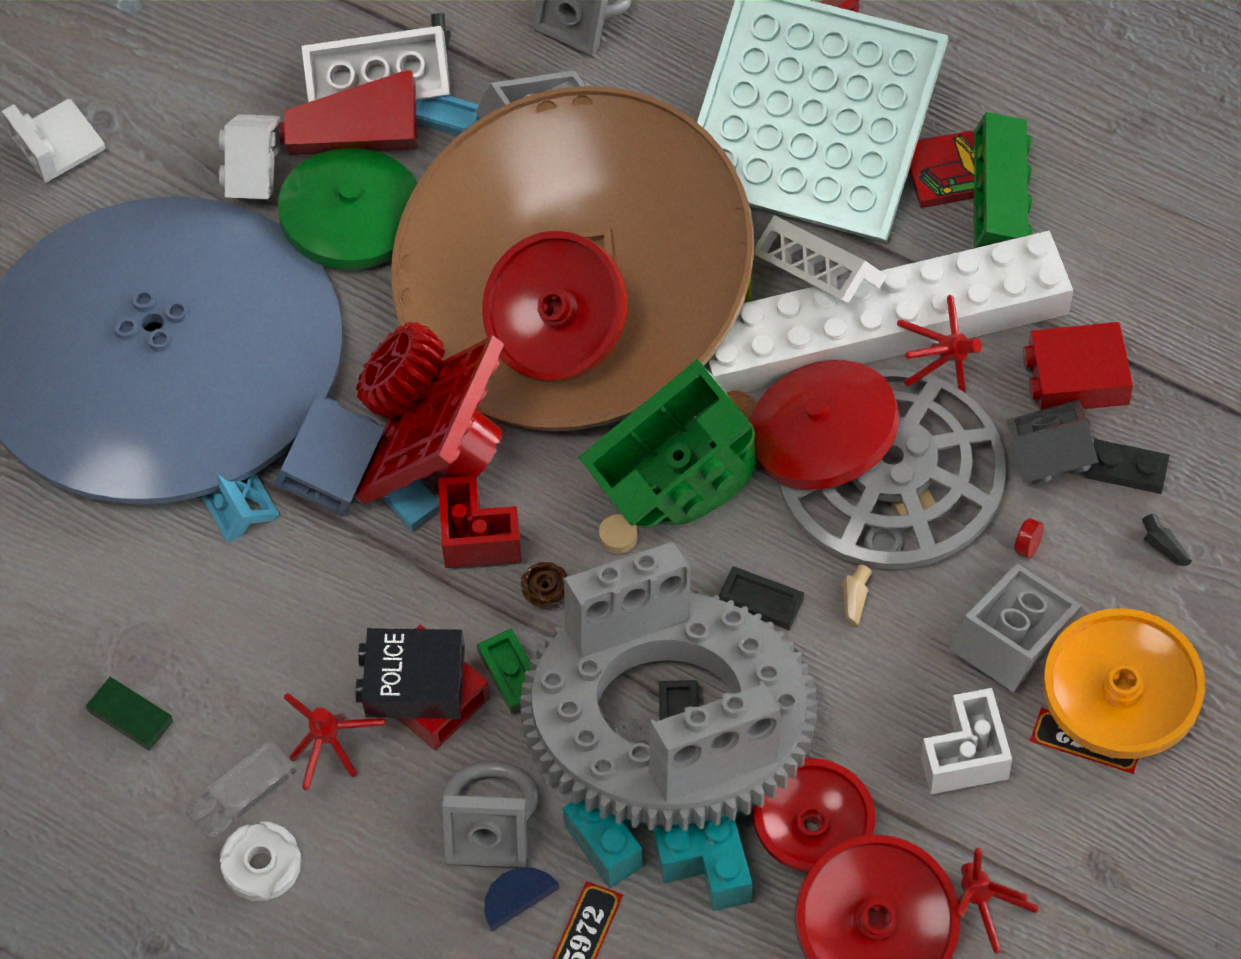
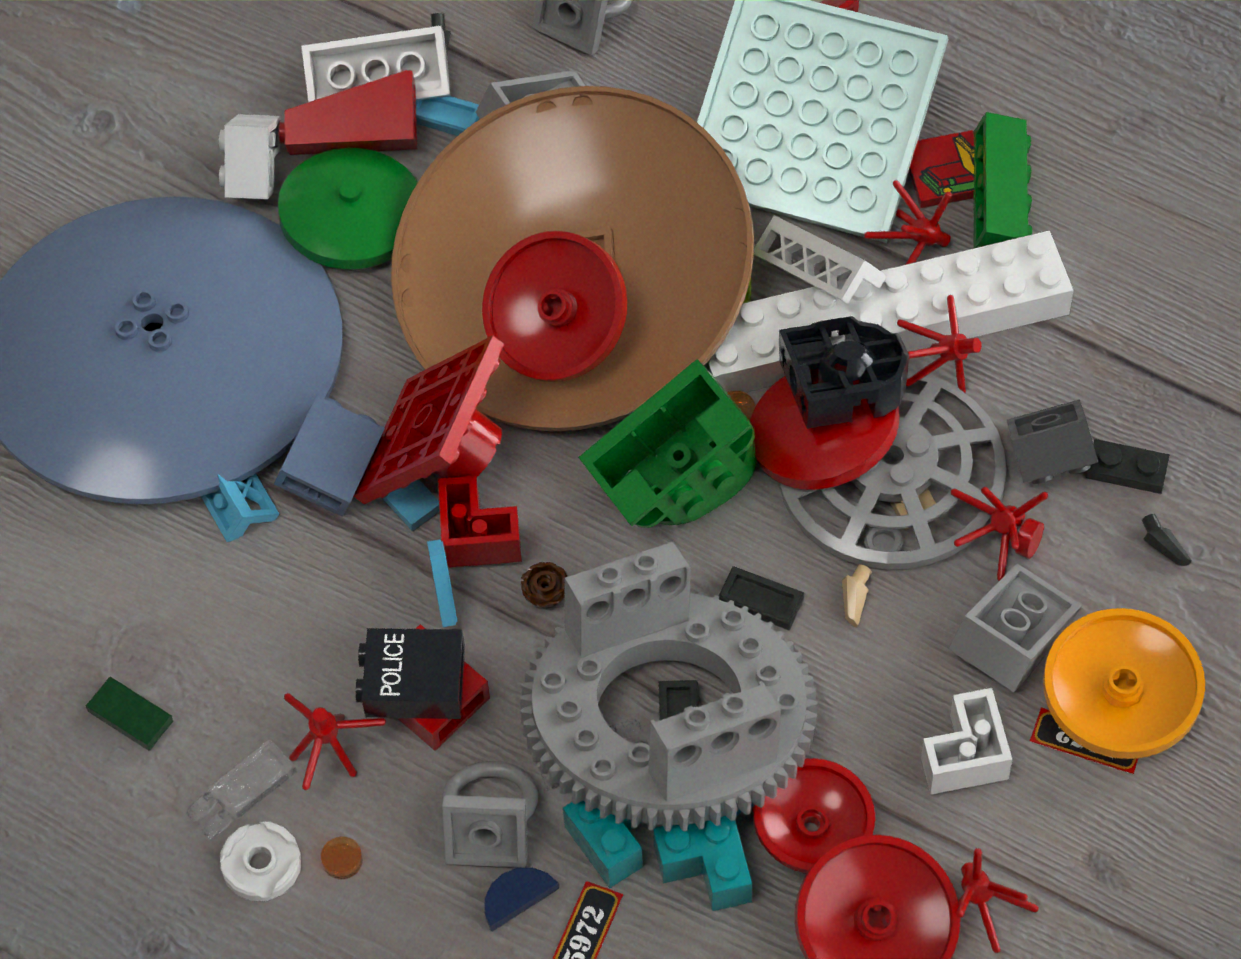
(54, 138): white bracket -> none
(341, 857): none -> clear orange tile
(400, 370): red gear -> none
(442, 583): none -> medium azure tile
(506, 665): green plate -> none
(617, 534): tan tile -> none
(870, 356): none -> black connector
(921, 230): none -> red plant
(1003, 520): none -> red plant
(1077, 365): red brick -> none

